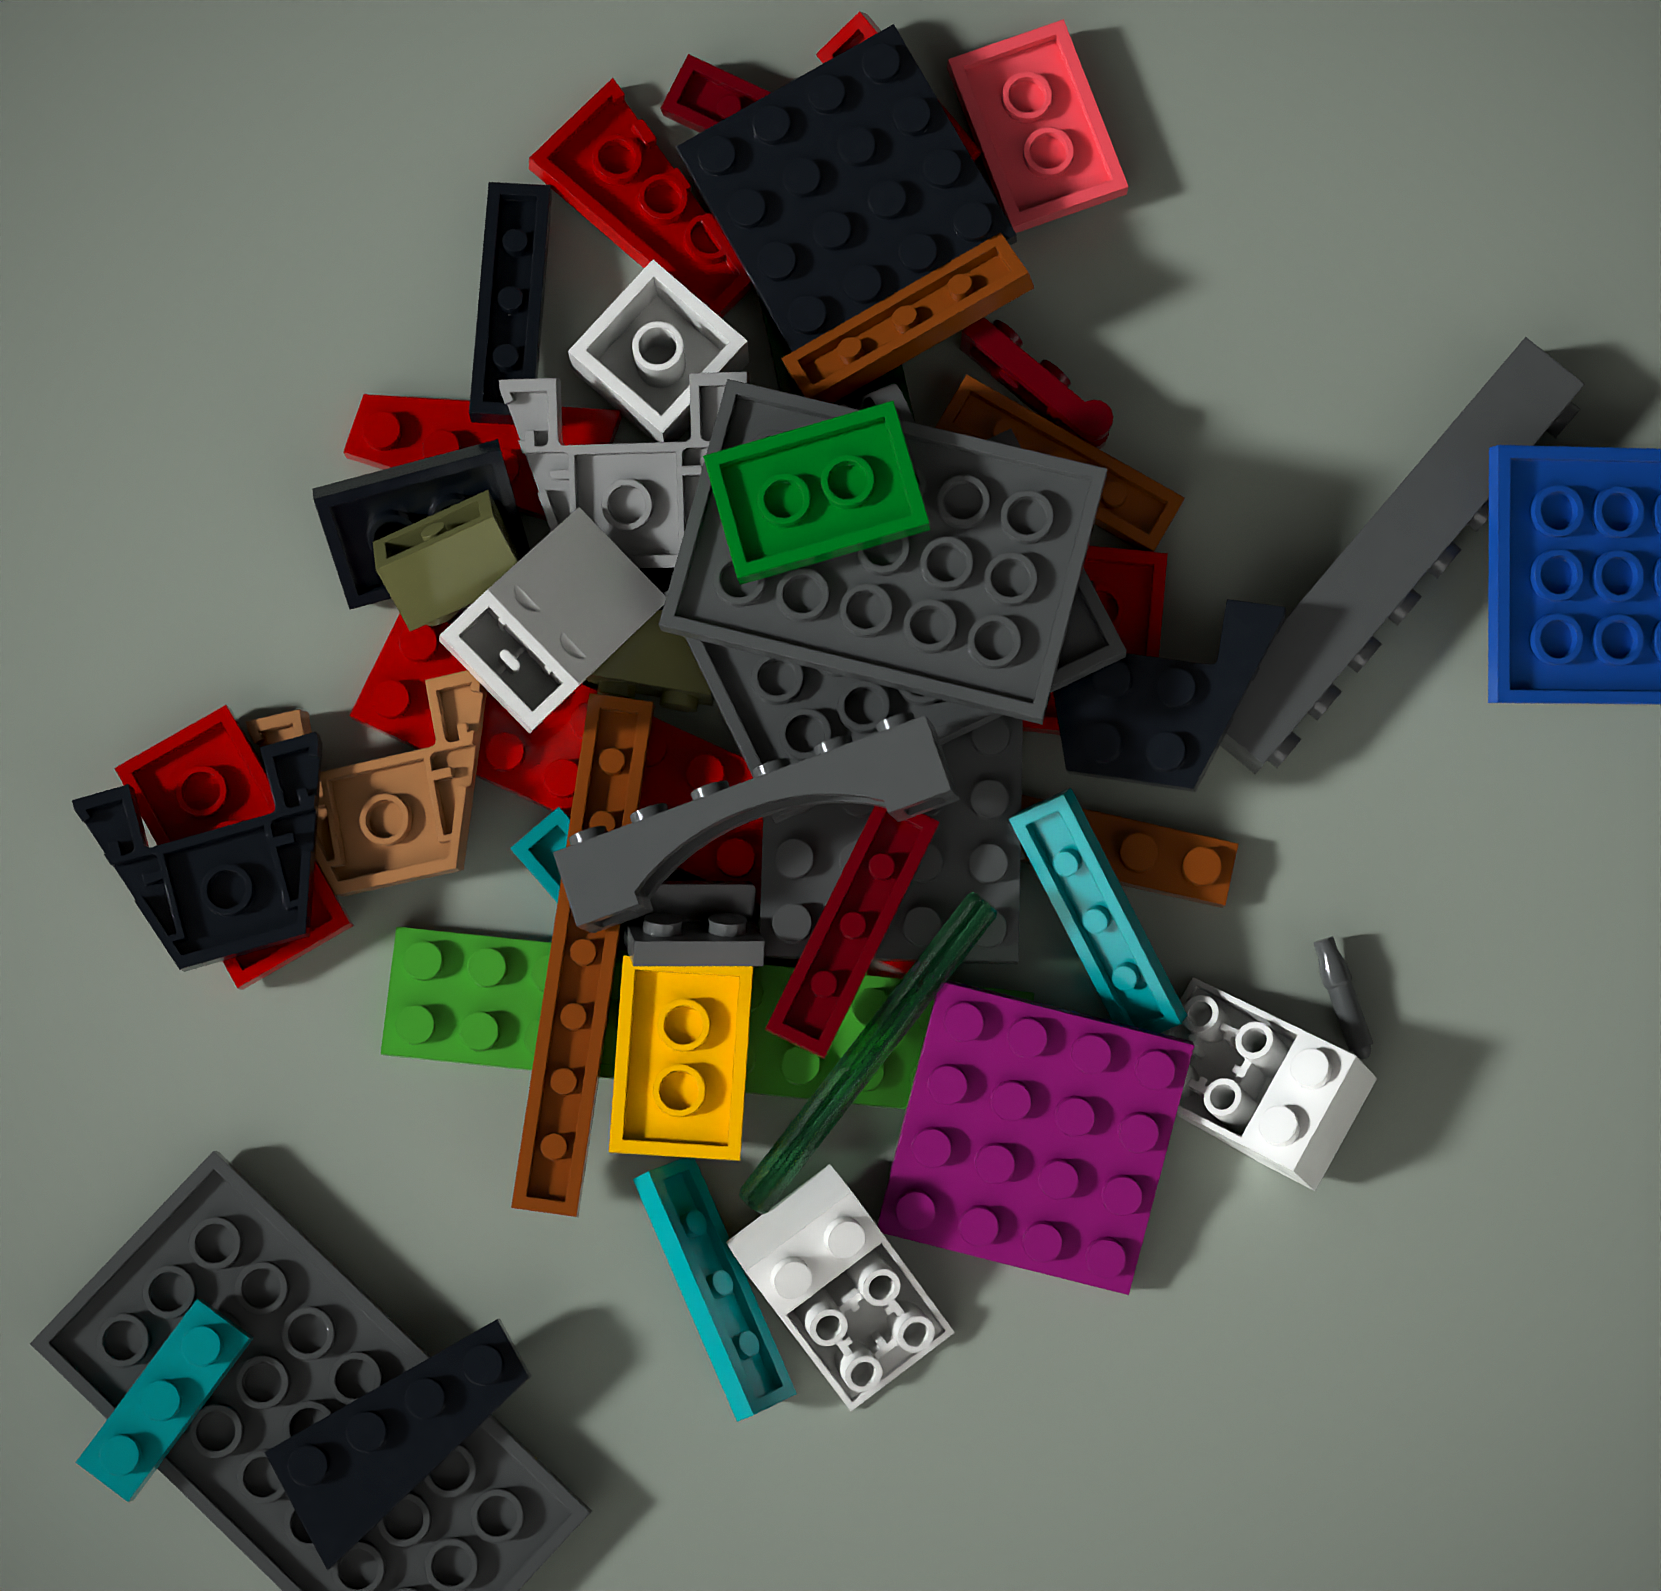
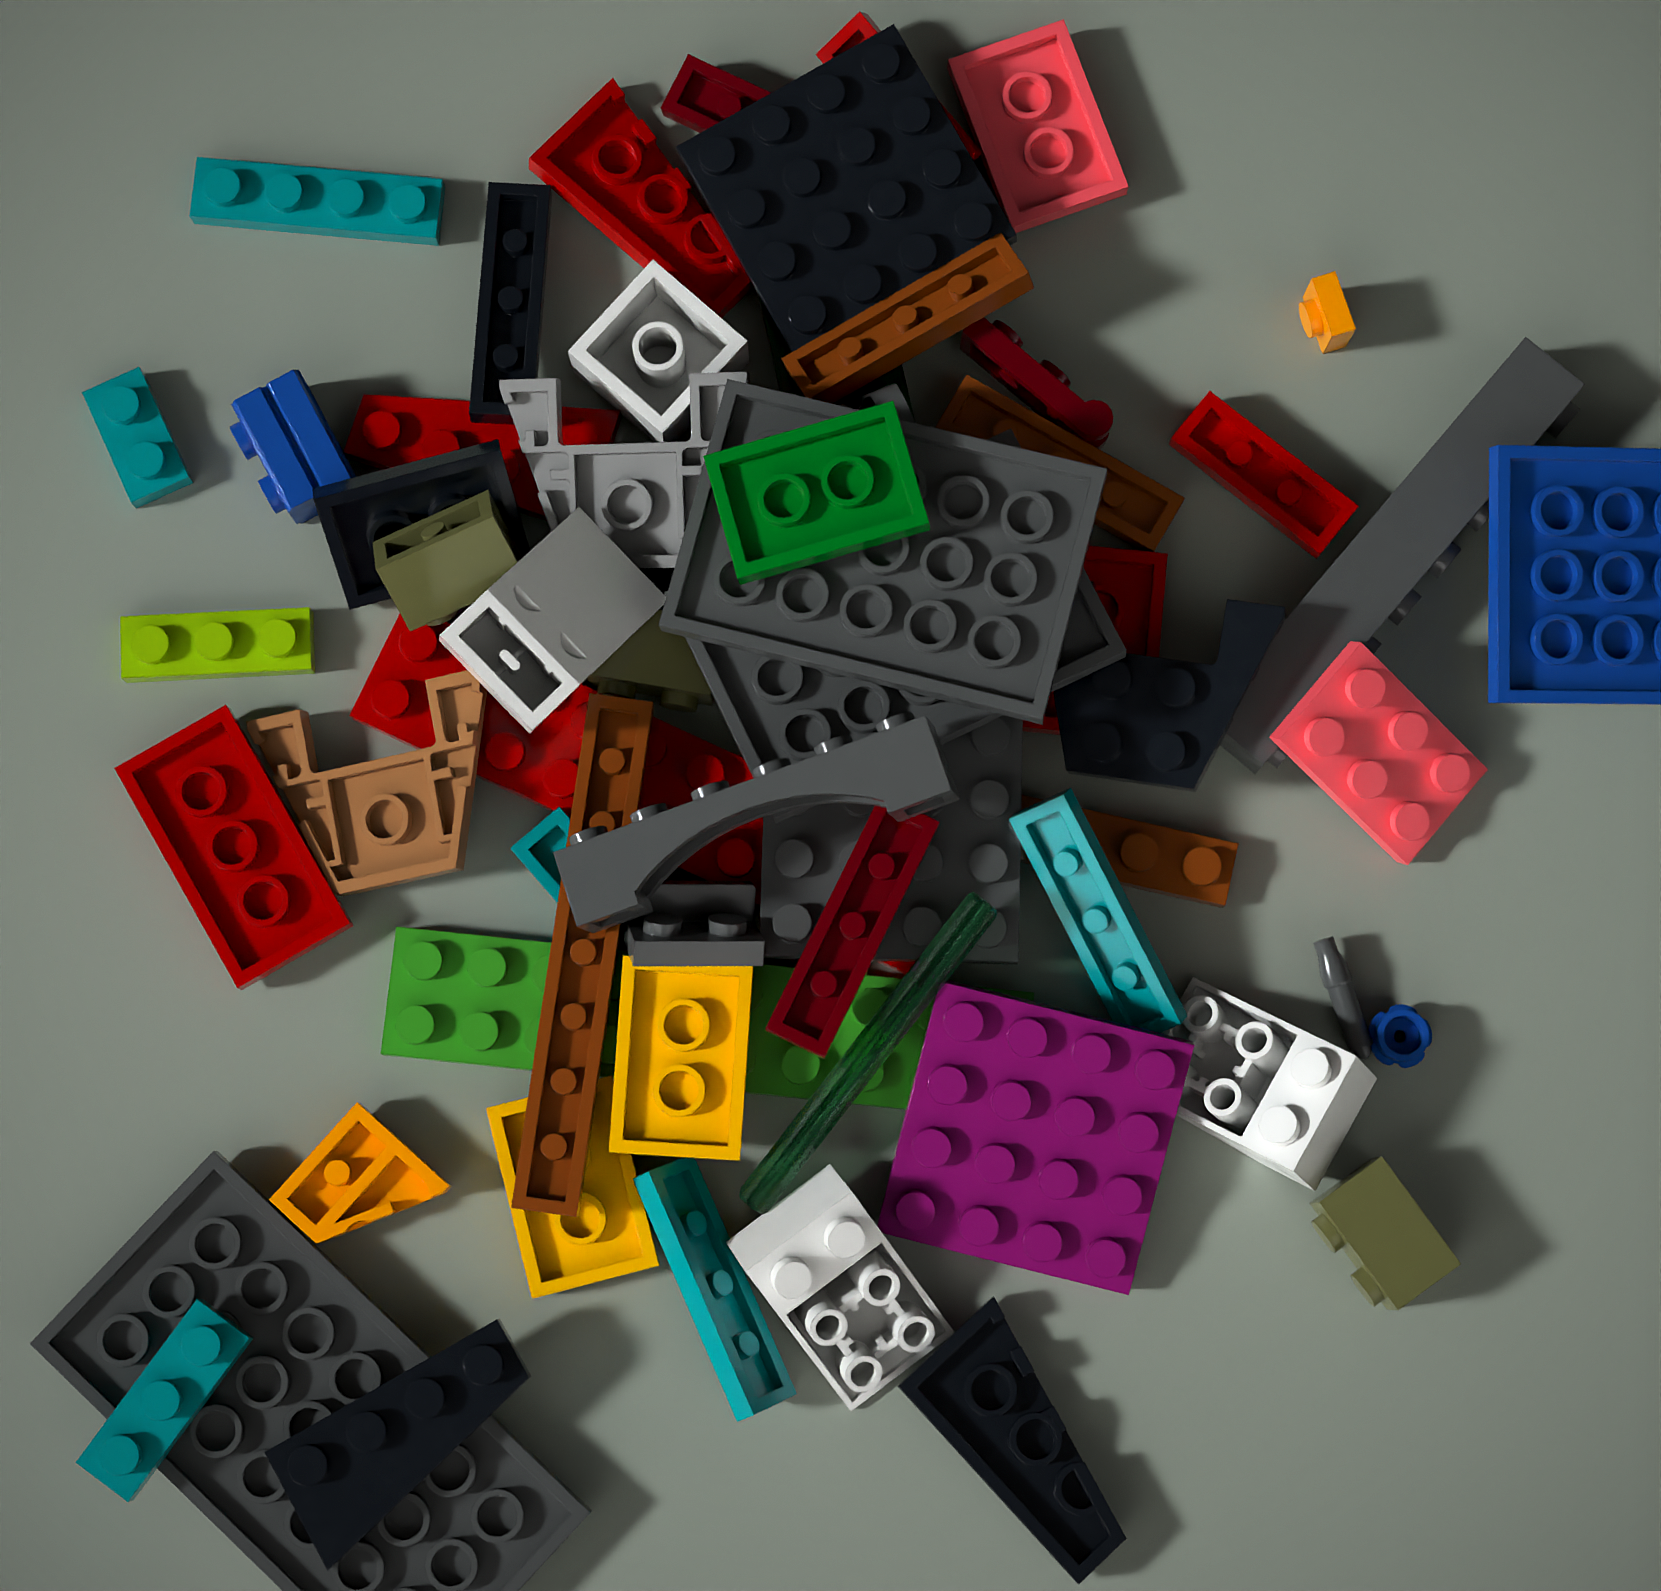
(137, 437): none -> teal plate
(217, 645): none -> lime plate
(226, 886): black wing -> none
(292, 442): none -> blue brick
(317, 201): none -> teal plate
(356, 1179): none -> light orange wing
(612, 1224): none -> yellow plate
(1002, 1424): none -> black wing
(1263, 474): none -> red plate
(1326, 313): none -> light orange plate
(1378, 752): none -> coral plate
(1382, 1235): none -> olive brick
(1417, 1036): none -> blue plate

